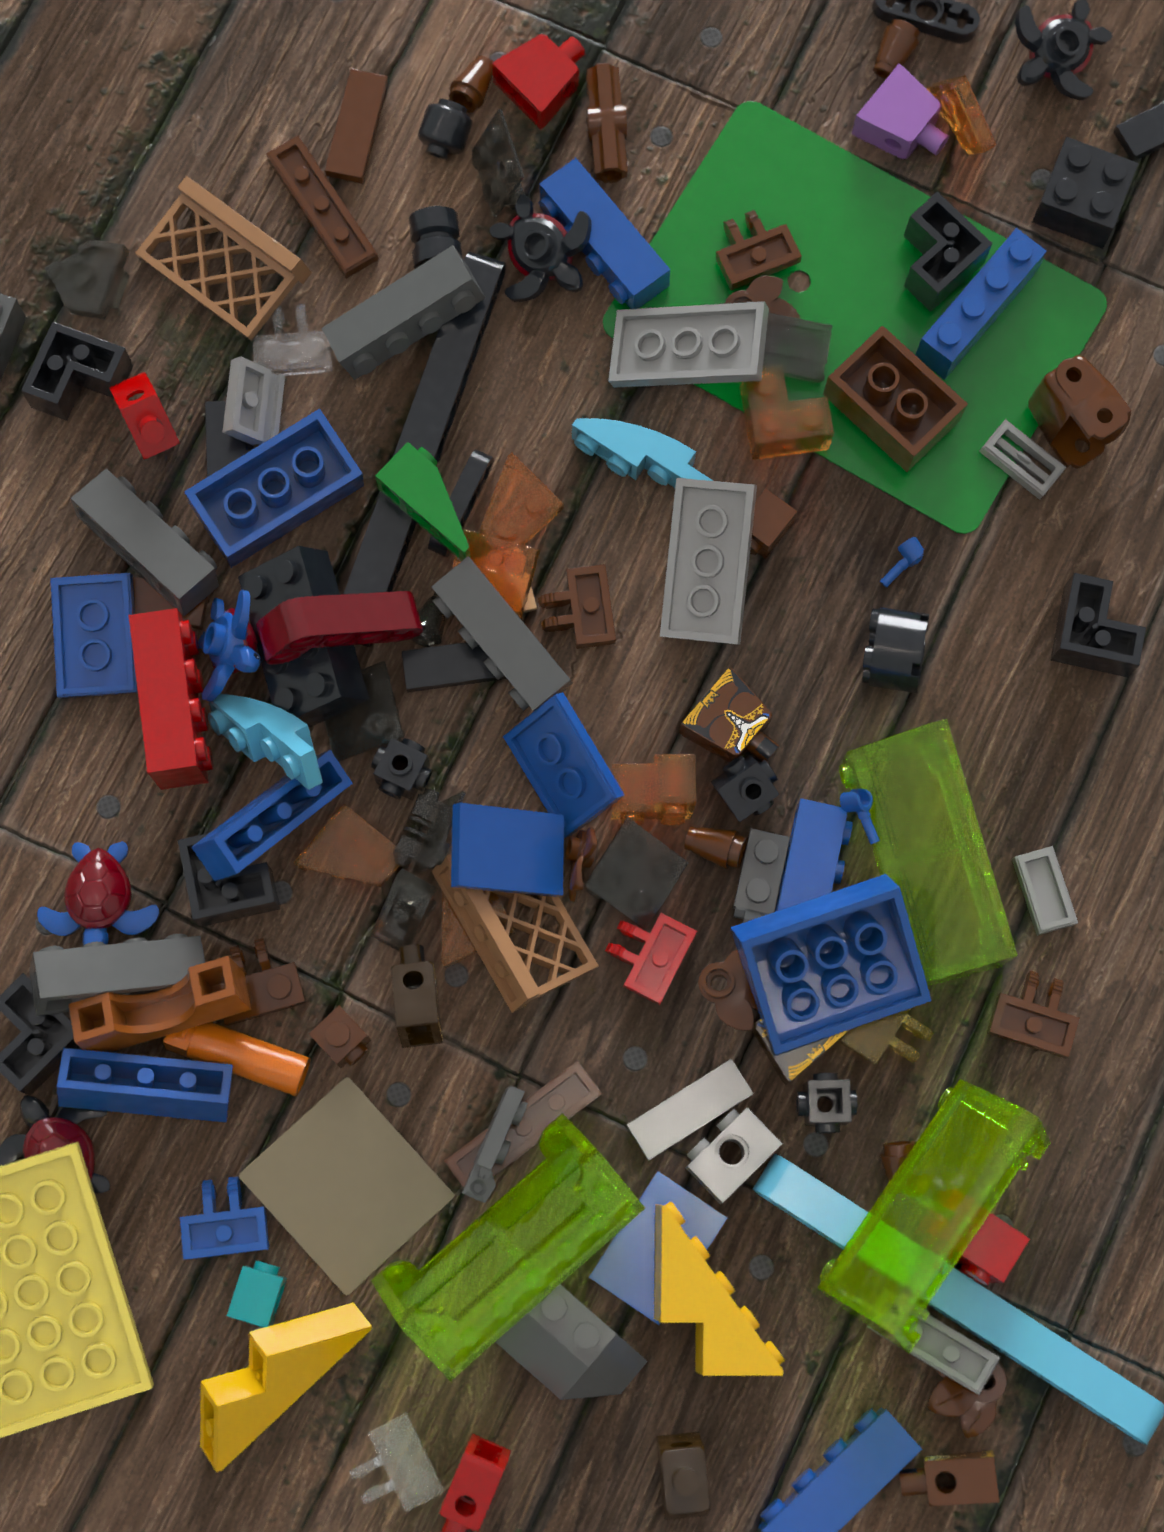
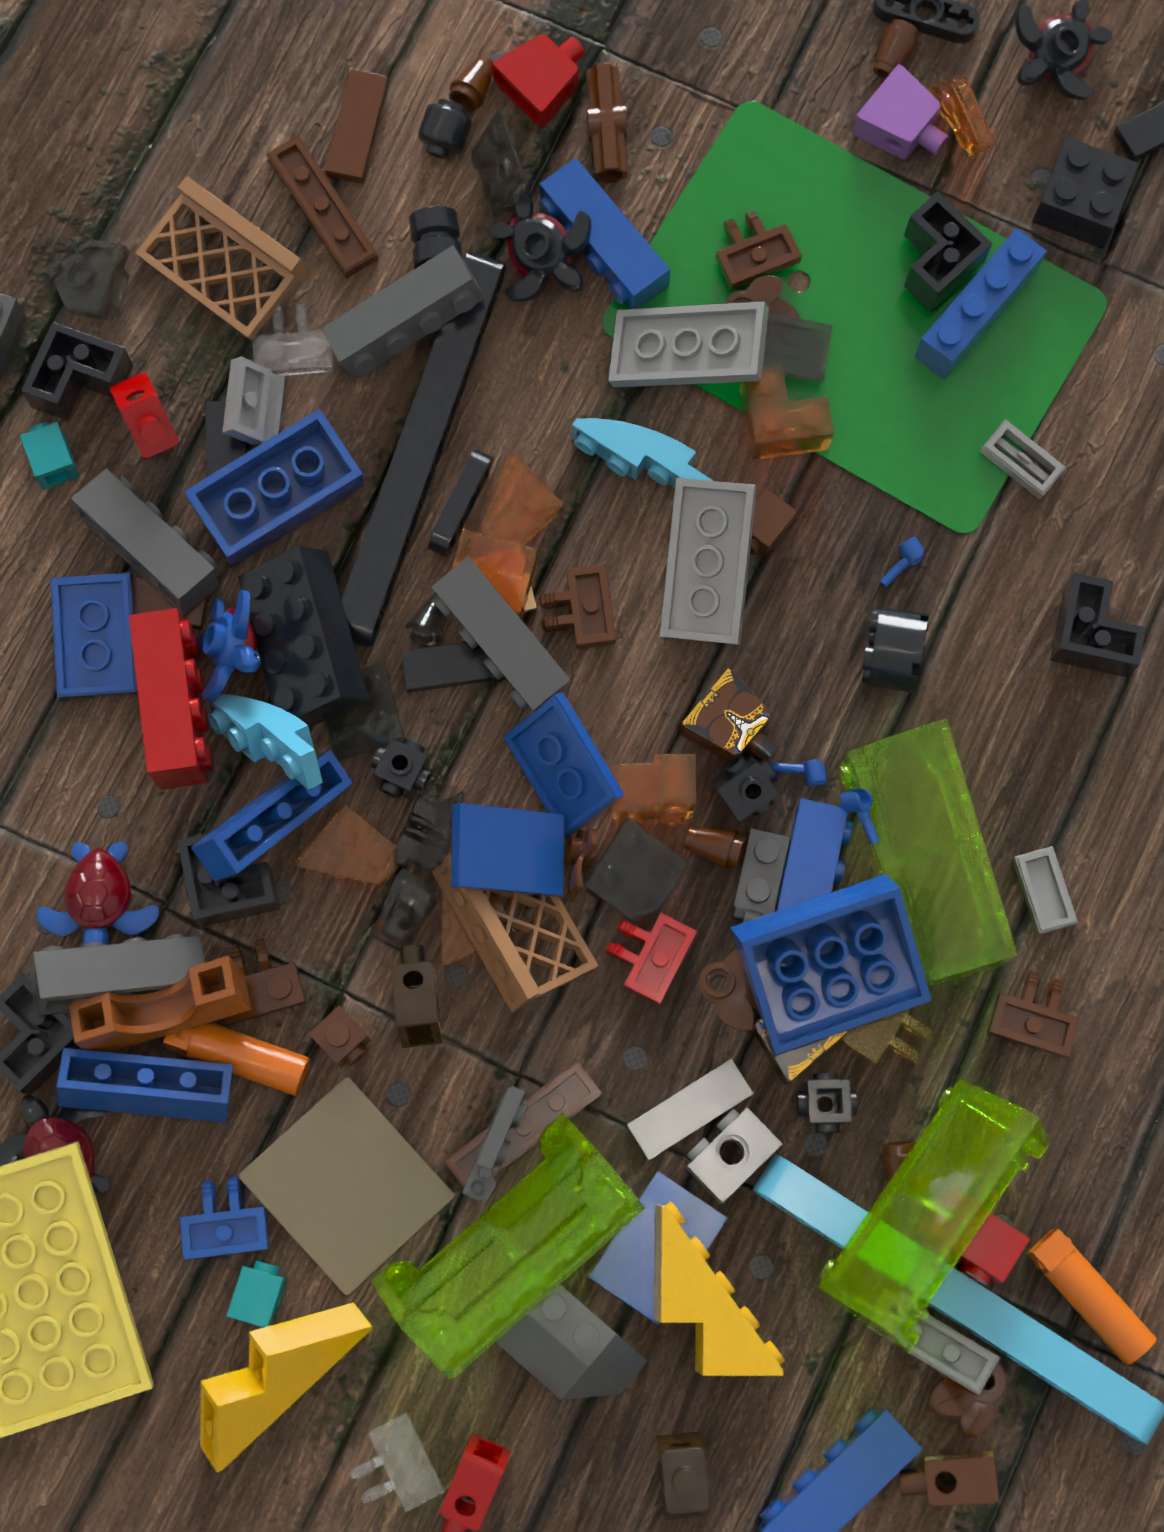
(49, 455): none -> teal brick
(337, 621): dark red beam -> none
(418, 489): green slope -> none
(813, 771): none -> blue hand
(894, 398): reddish brown brick -> none
(1078, 405): reddish brown piece -> none
(1091, 1296): none -> orange piece

